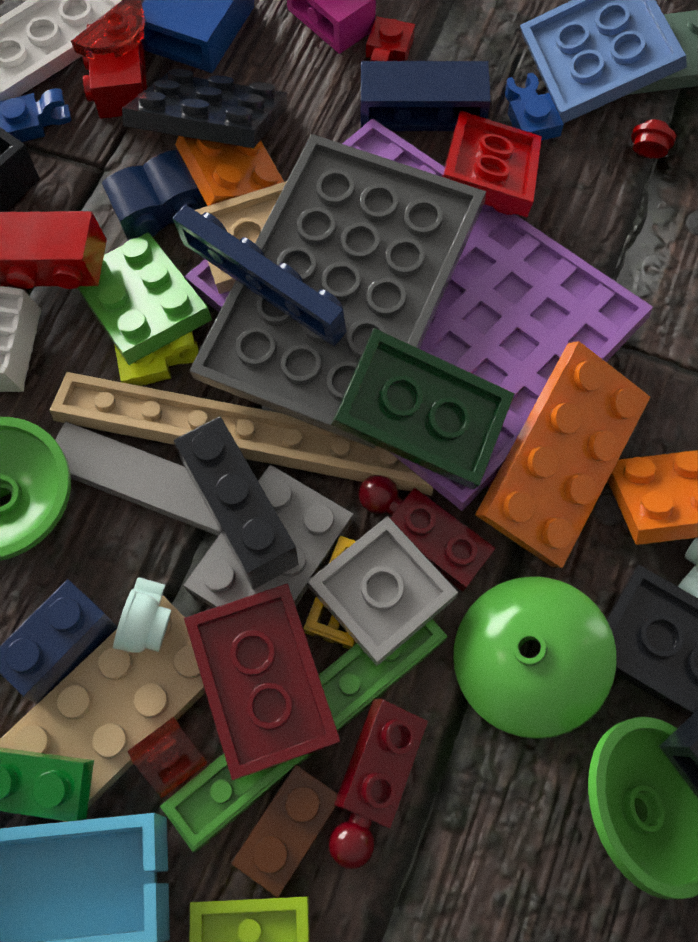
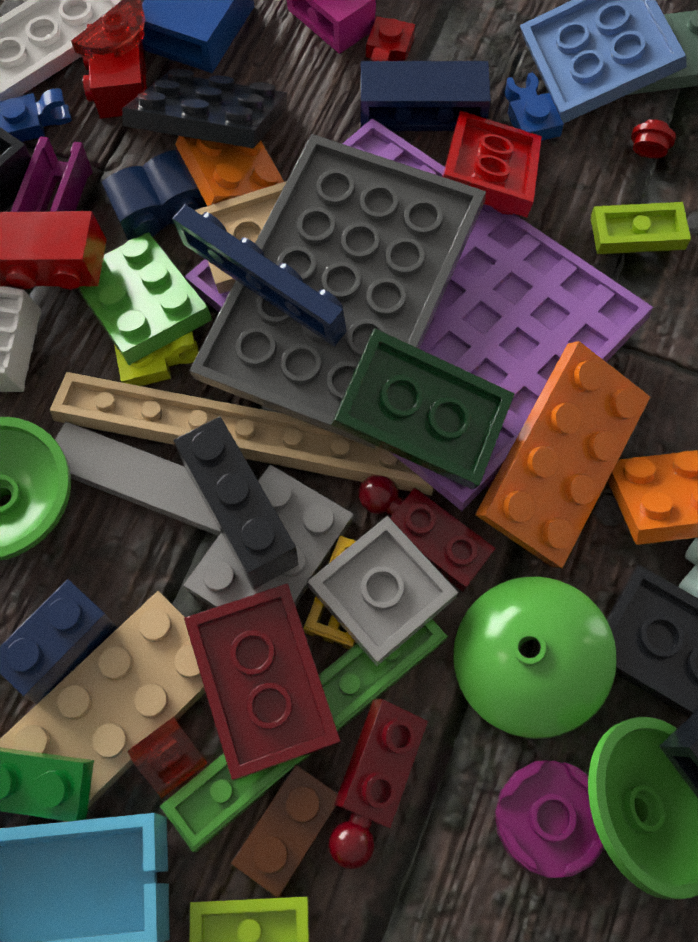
(45, 172): none -> magenta window
(142, 619): light aqua piece -> none
(548, 820): none -> magenta tile
(640, 228): none -> lime plate

